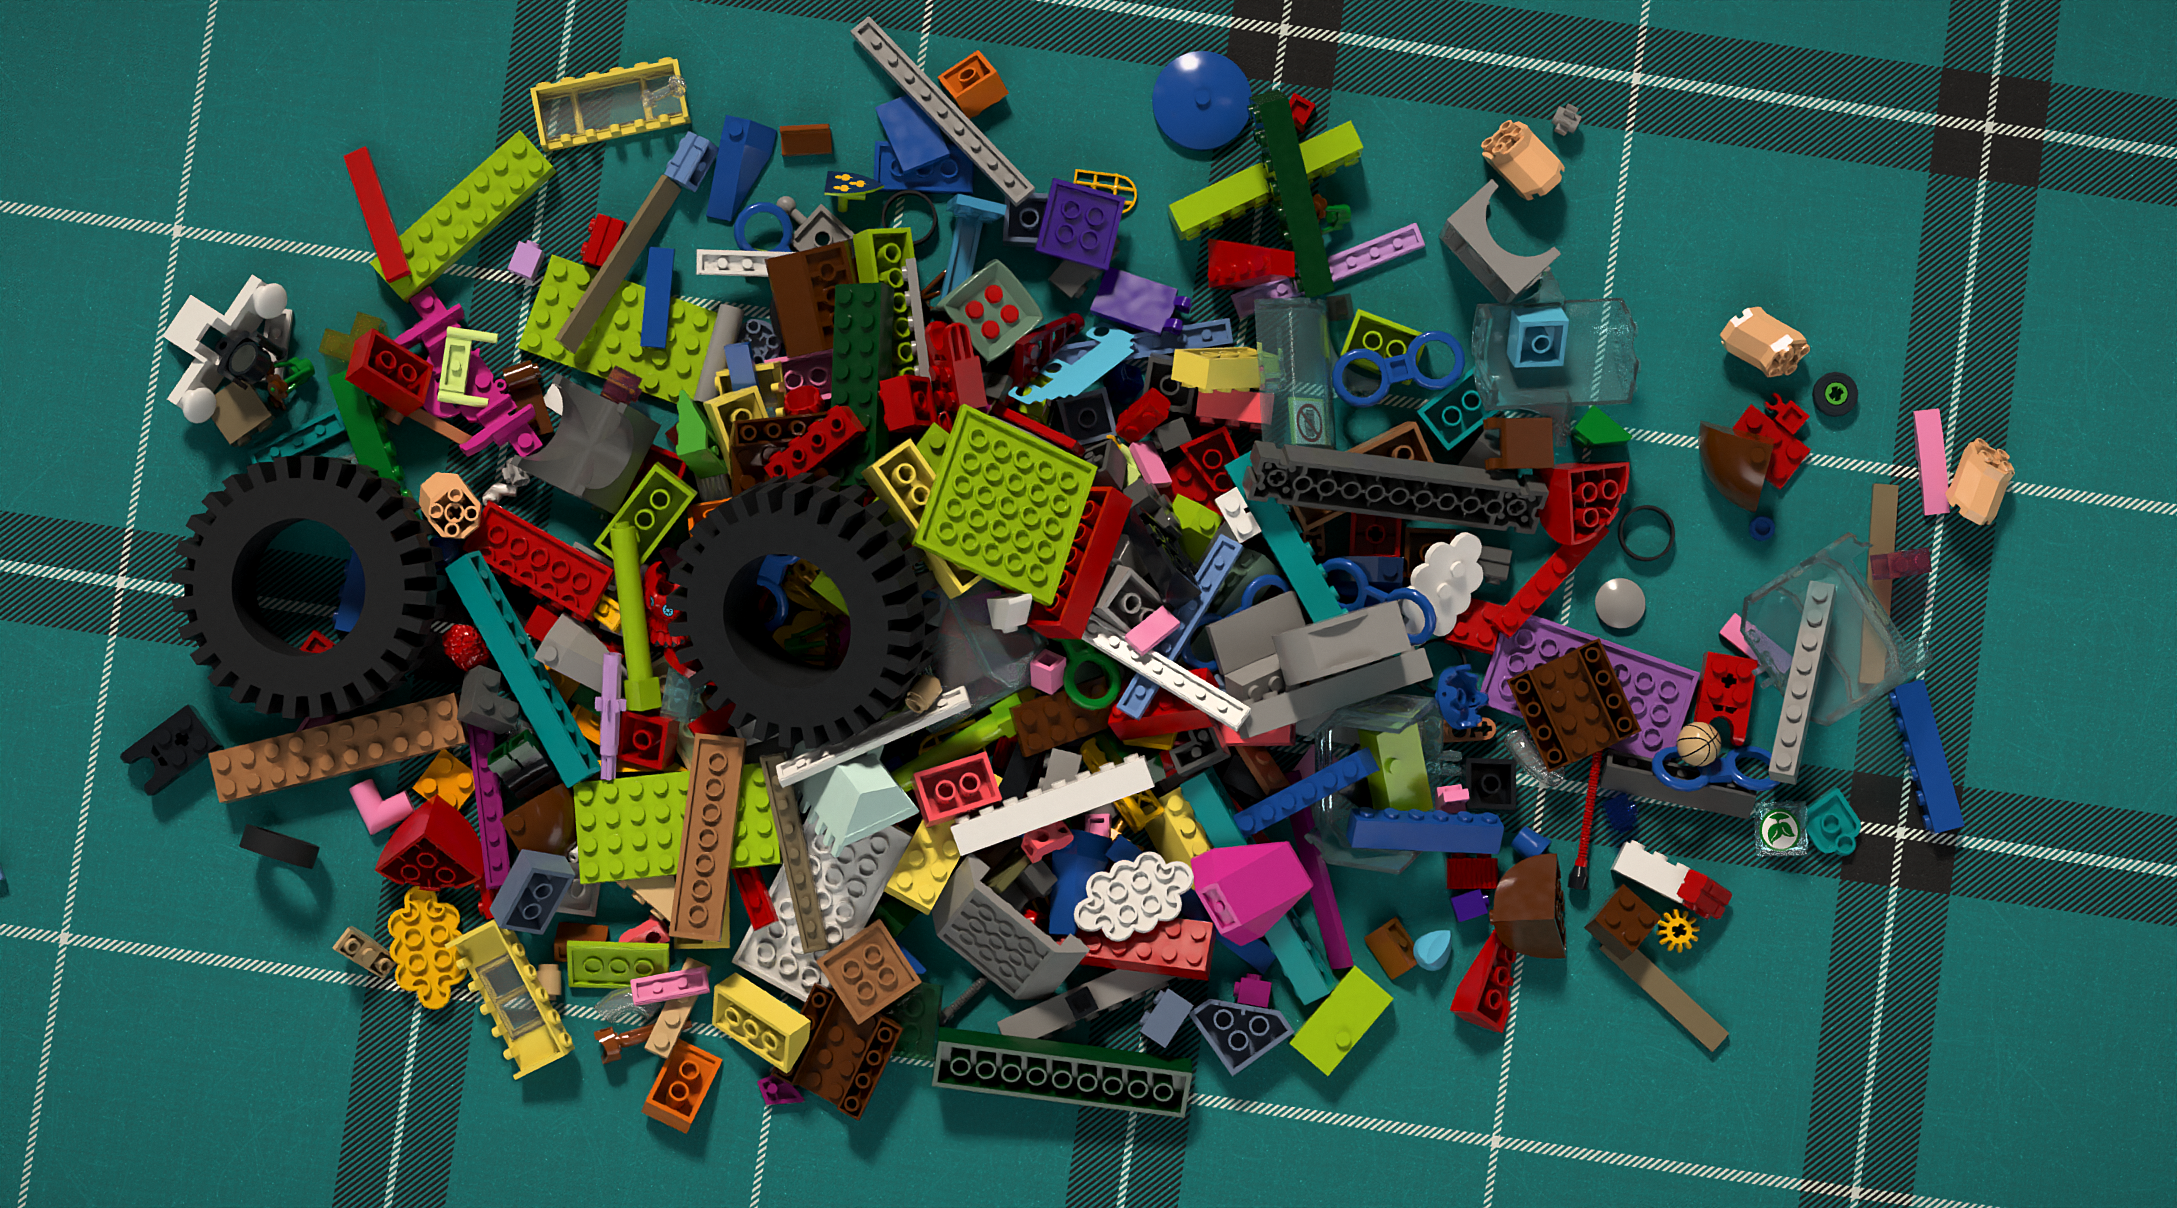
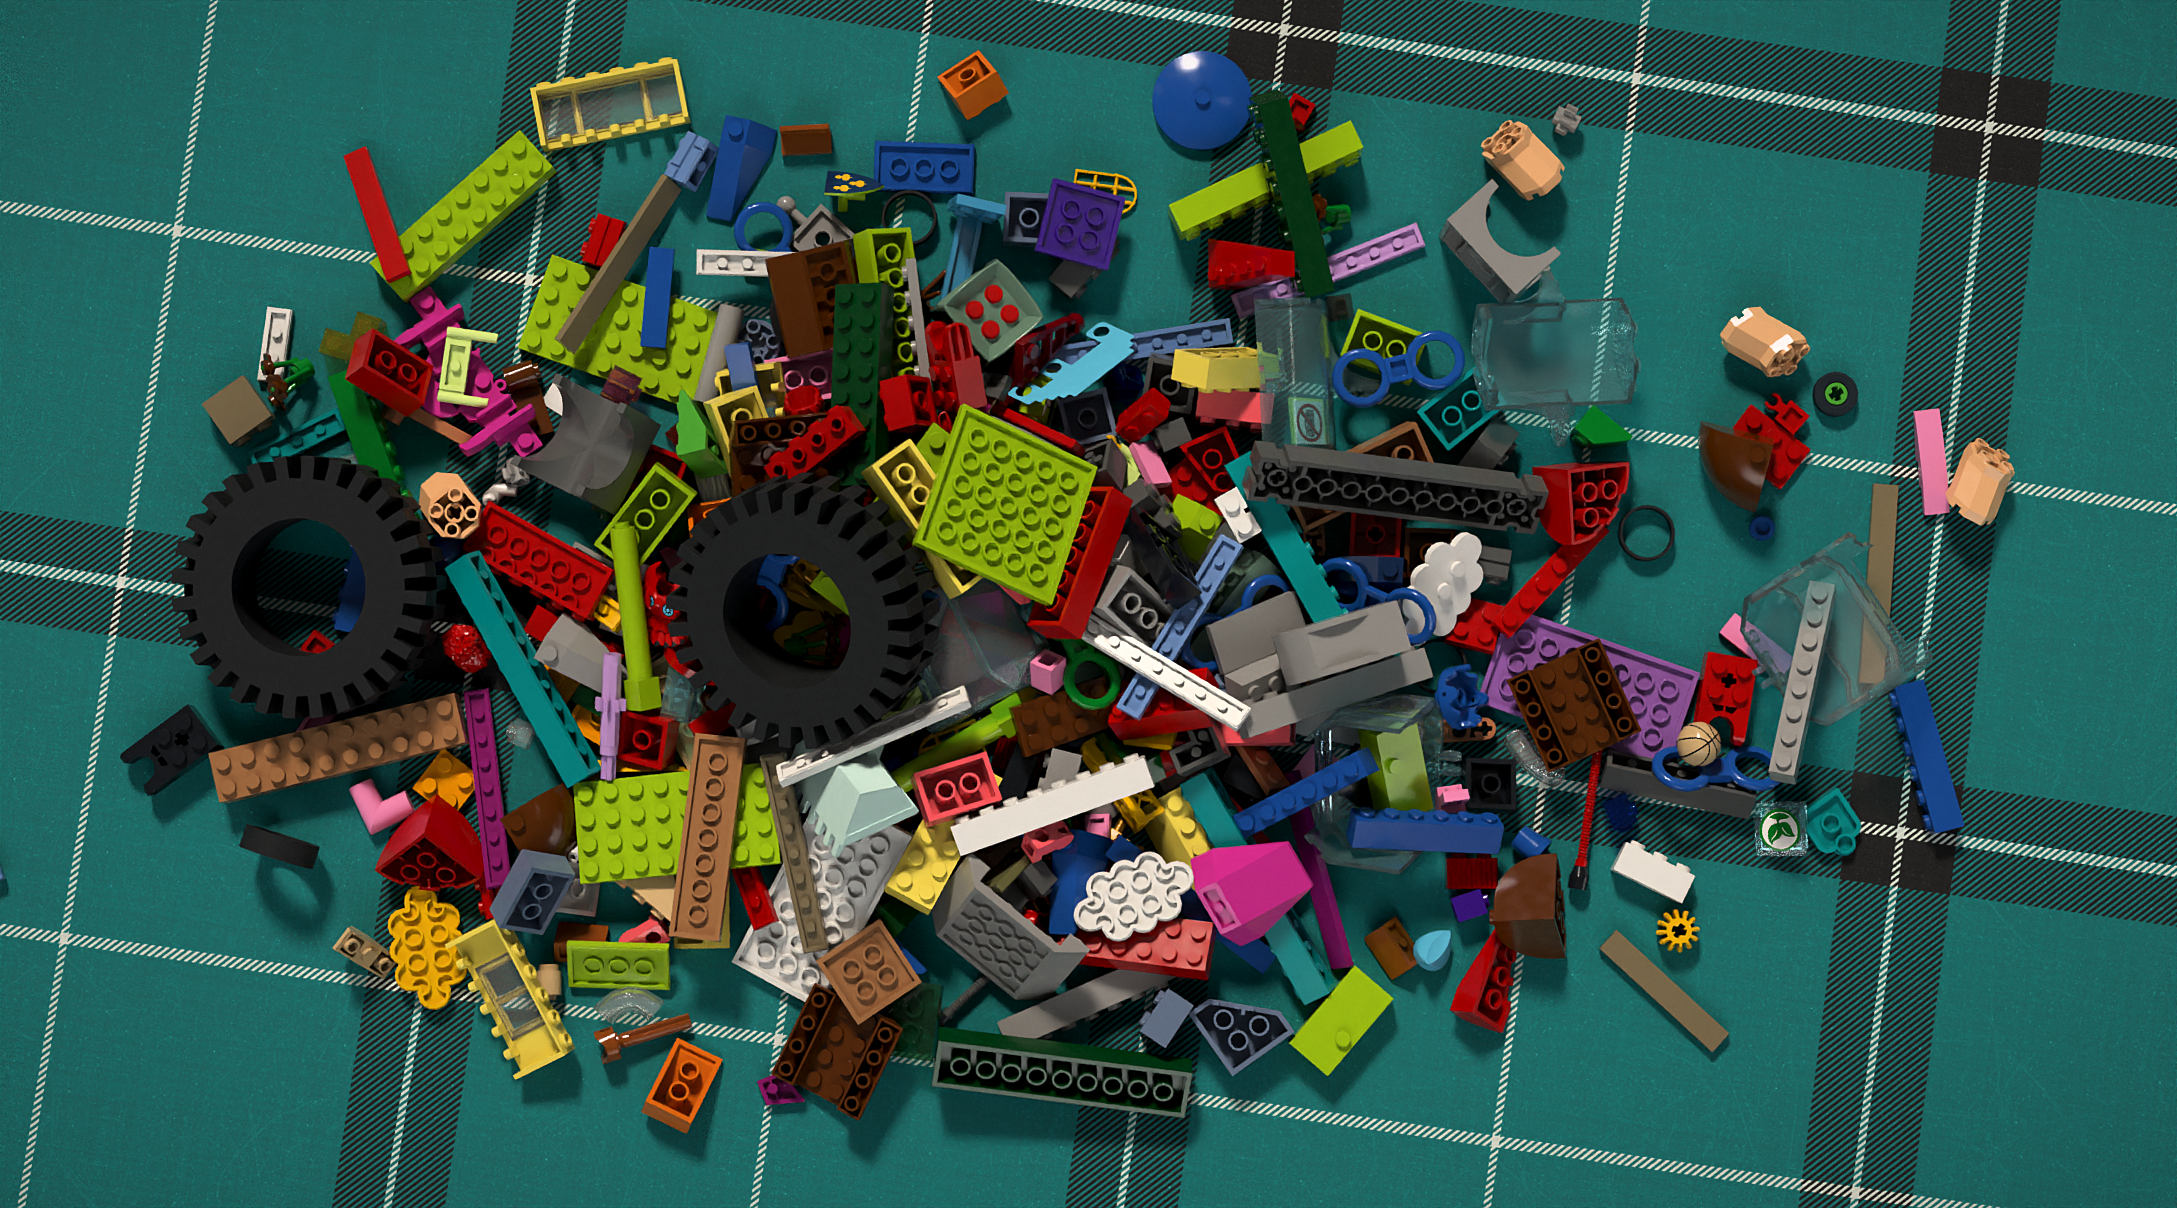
(233, 353): white piece -> none
(480, 702): dark grey brick -> none
(523, 766): hips -> none
(527, 260): lavender brick -> none
(670, 986): bright pink tile -> none
(672, 1019): tan plate -> none
(675, 88): clear bar -> none
(760, 1021): light yellow slope -> none
(911, 134): blue tile -> none
(923, 693): tan brick -> none
(942, 111): light grey plate -> none
(1009, 611): white slope -> none
(1081, 1003): black plate -> none
(1139, 303): dark purple tile -> none
(1152, 630): bright pink tile -> none
(1252, 990): magenta brick -> none
(1522, 443): reddish brown flag -> none
(1537, 337): medium azure brick -> none
(1620, 603): light grey dish -> none
(1622, 922): reddish brown brick -> none
(1703, 895): red brick -> none
(1900, 563): clear pink brick -> none

